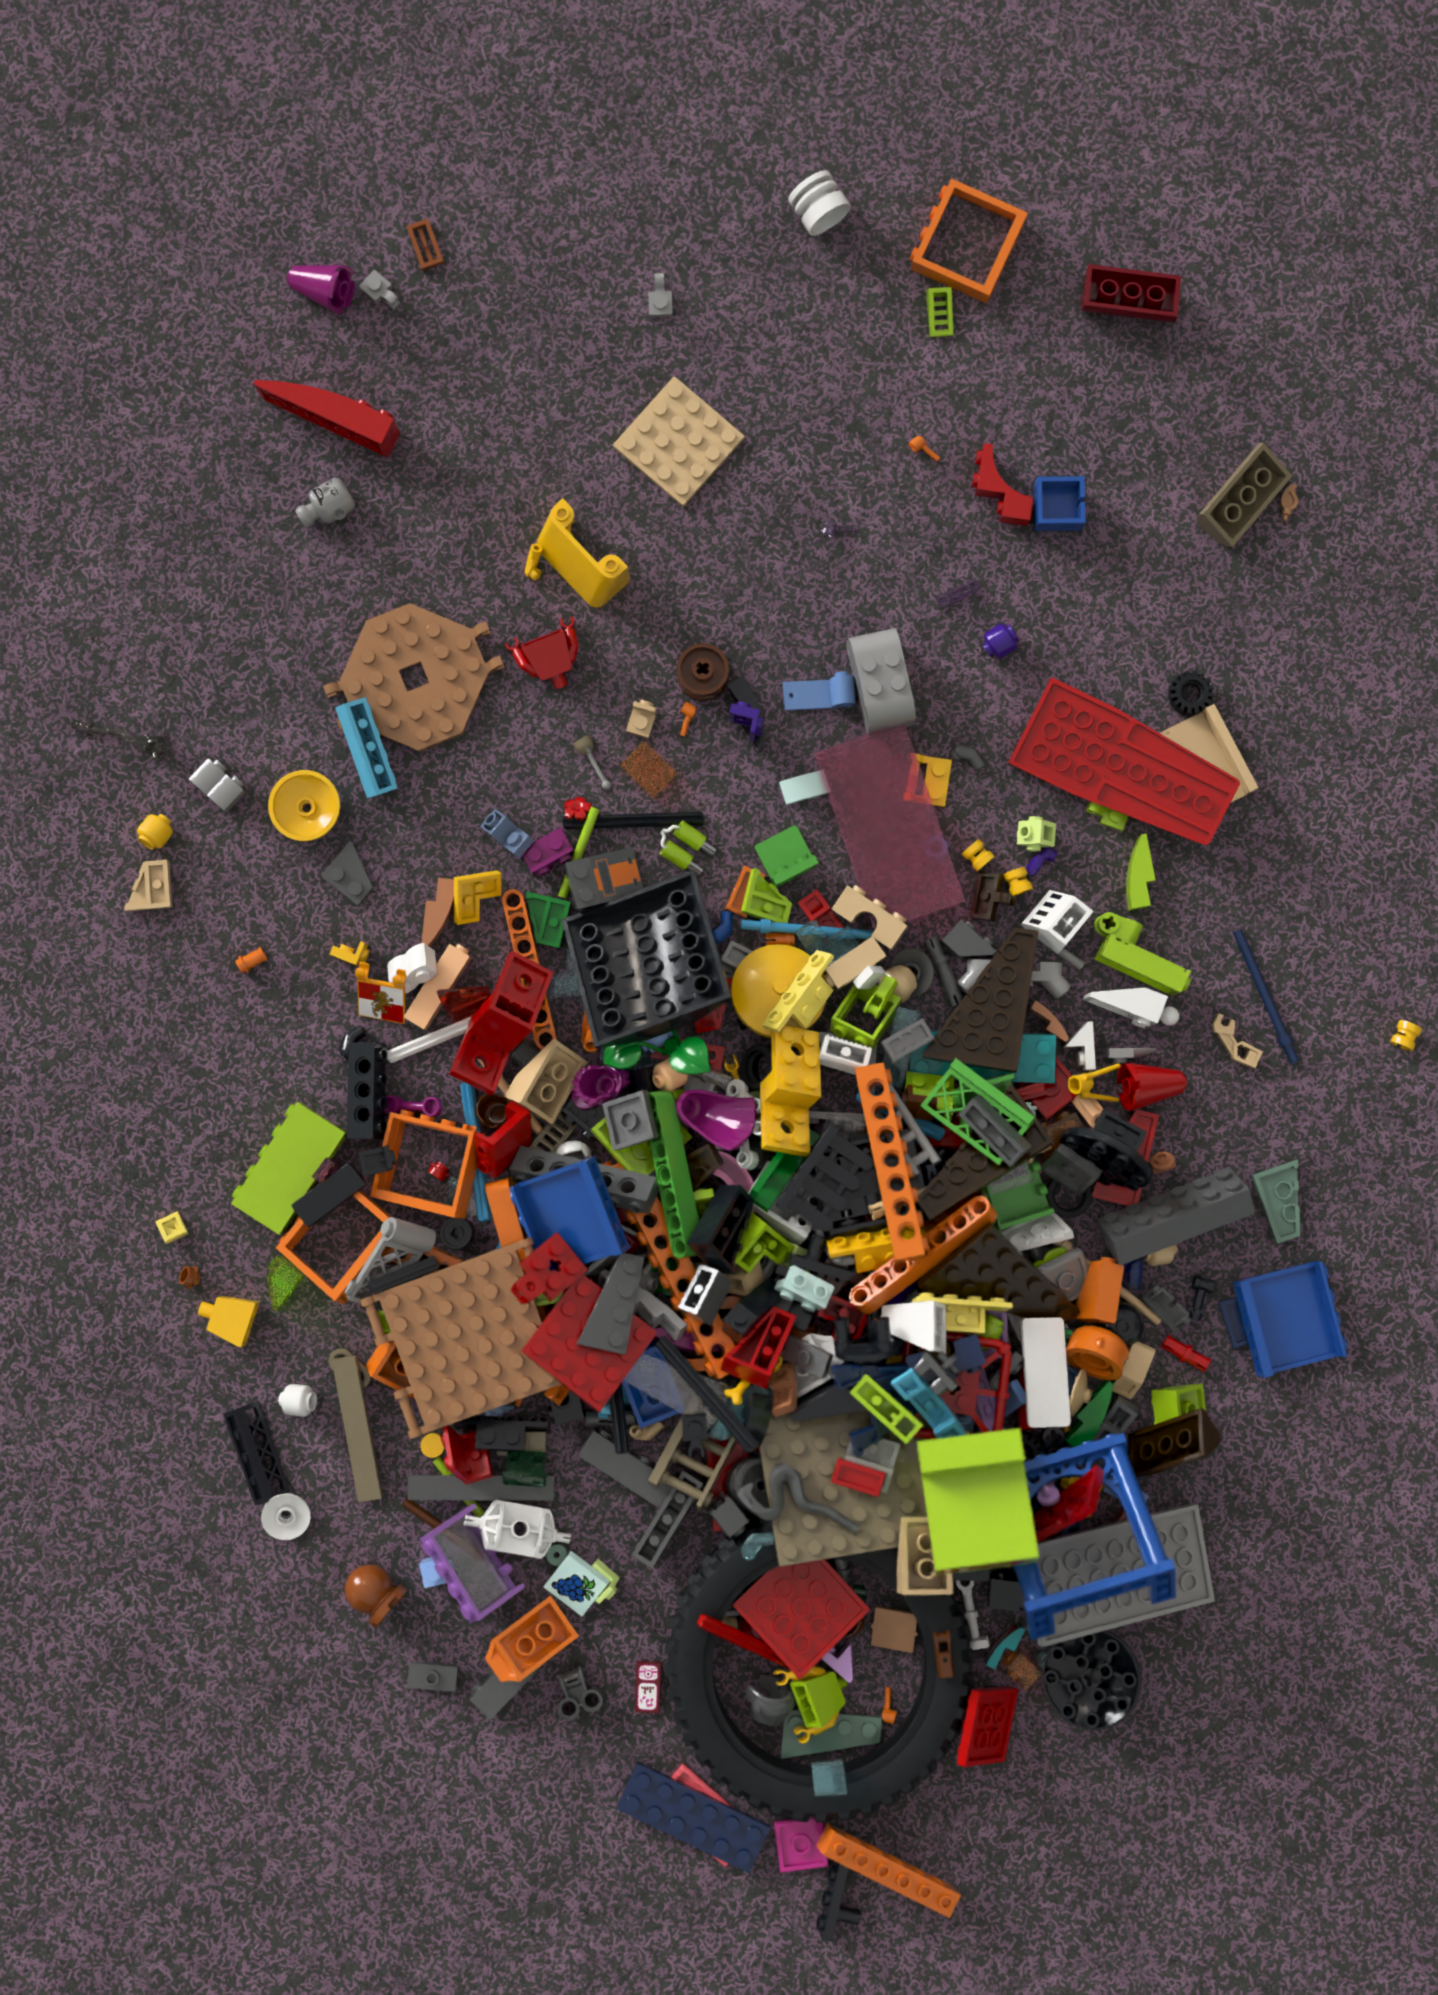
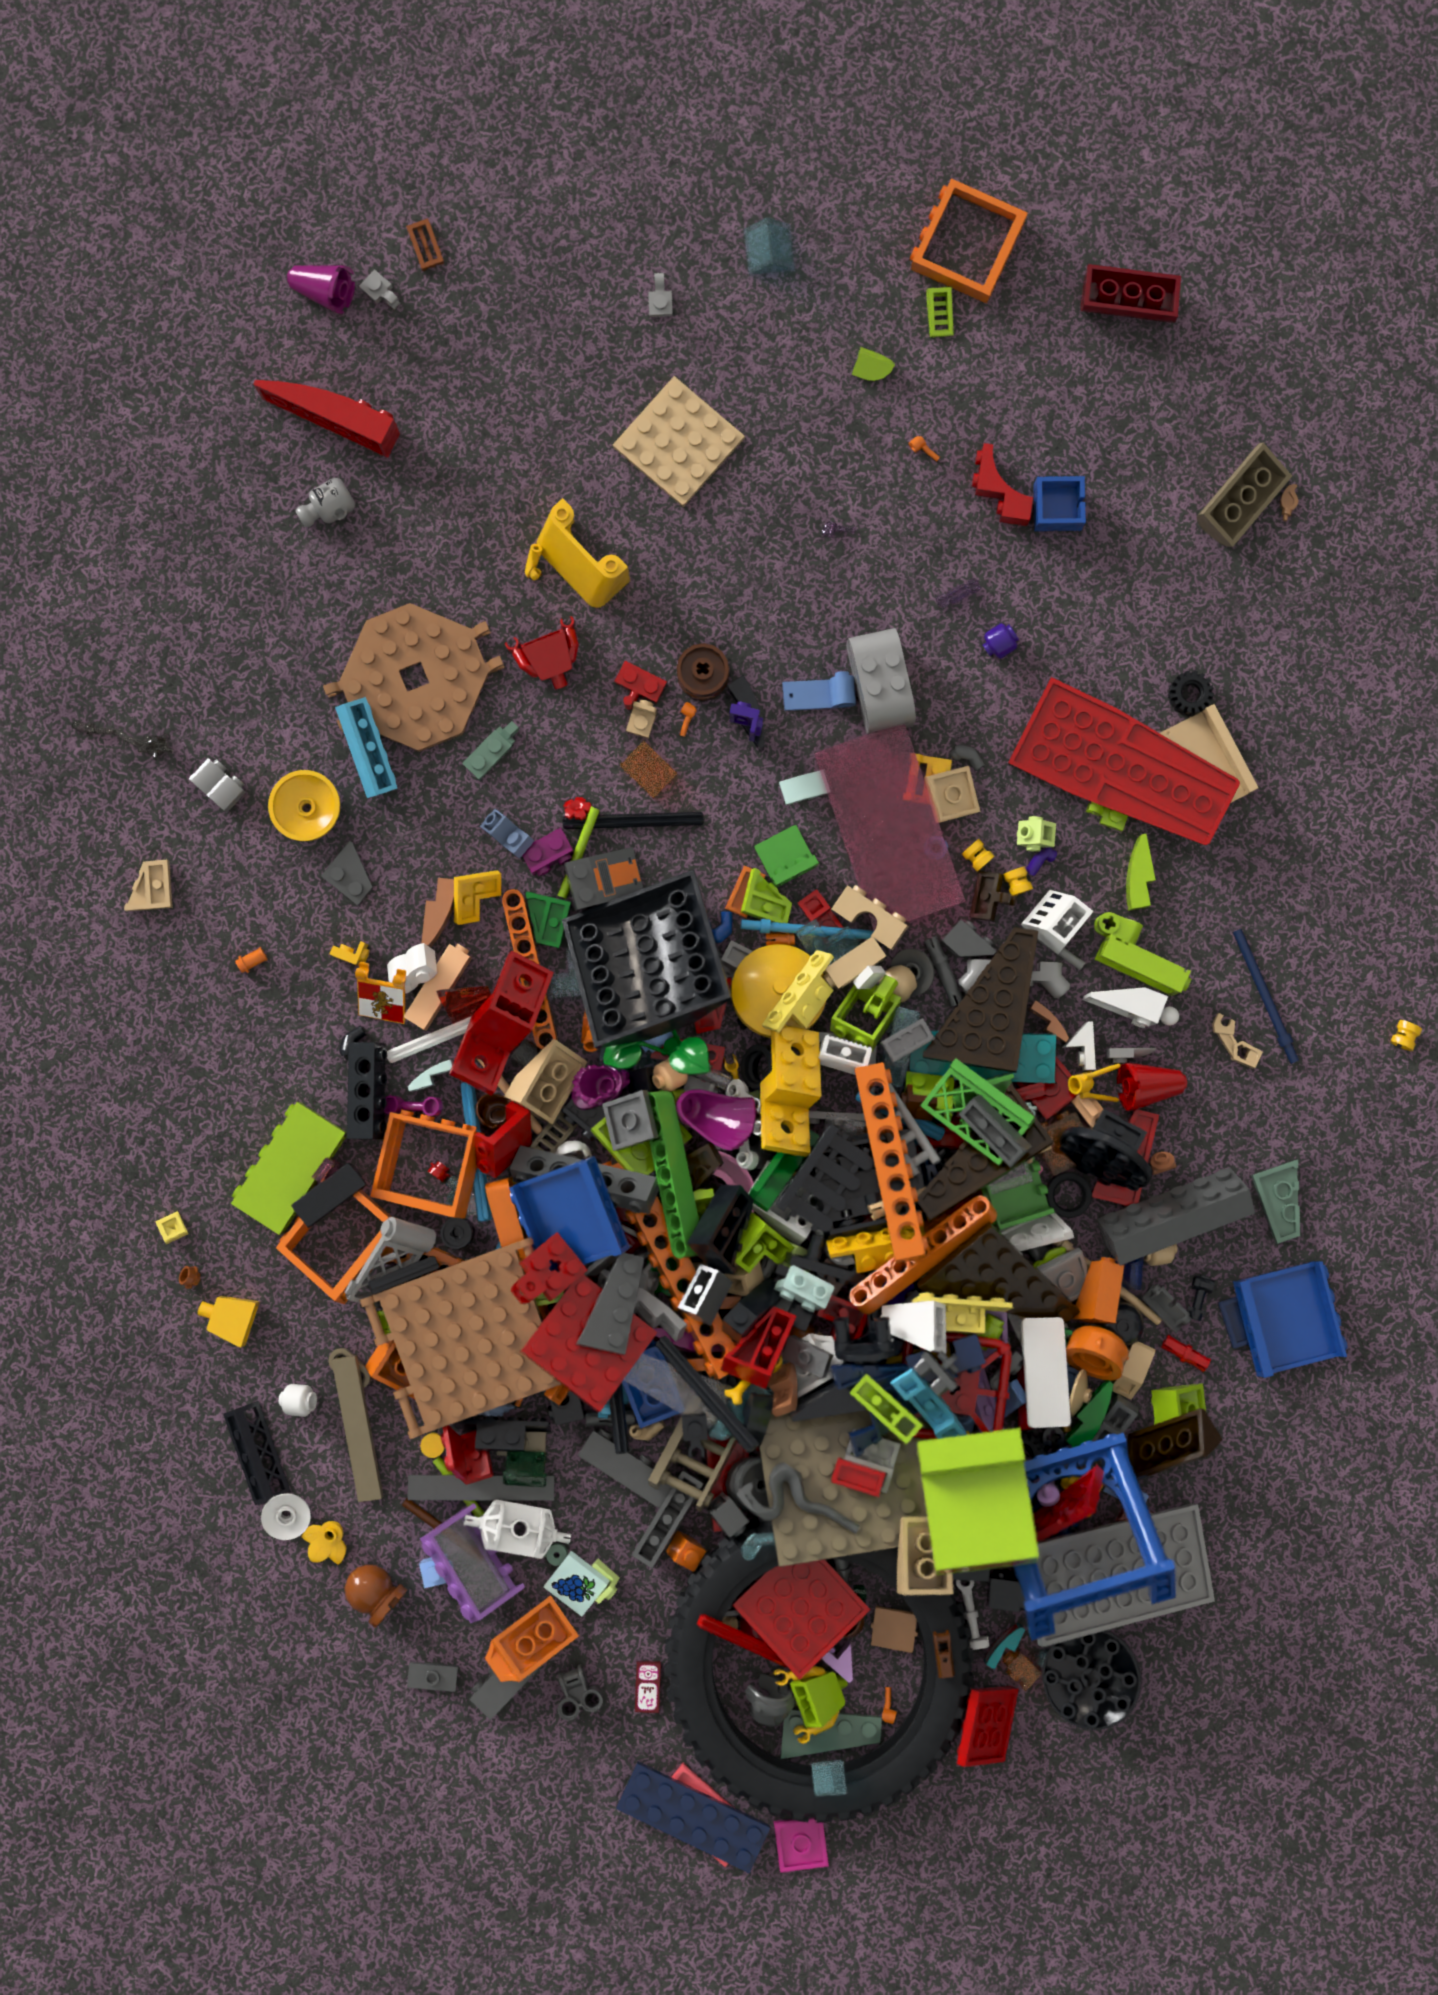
(154, 831): yellow head -> none
(282, 1281): clear neon green slope -> none
(323, 1545): none -> yellow plate
(376, 1161): black bracket -> none
(426, 1078): none -> light aqua slope
(491, 750): none -> sand green hinge
(585, 746): hinge -> none
(639, 683): none -> red plate
(685, 1551): none -> orange brick
(689, 836): lime piece -> none
(769, 247): none -> clear light blue slope
(819, 202): white wheel -> none
(832, 1899): black plate -> none
(872, 365): none -> lime brick
(888, 1870): orange brick -> none
(952, 794): none -> tan tile
(1070, 1169): flat silver plate -> none

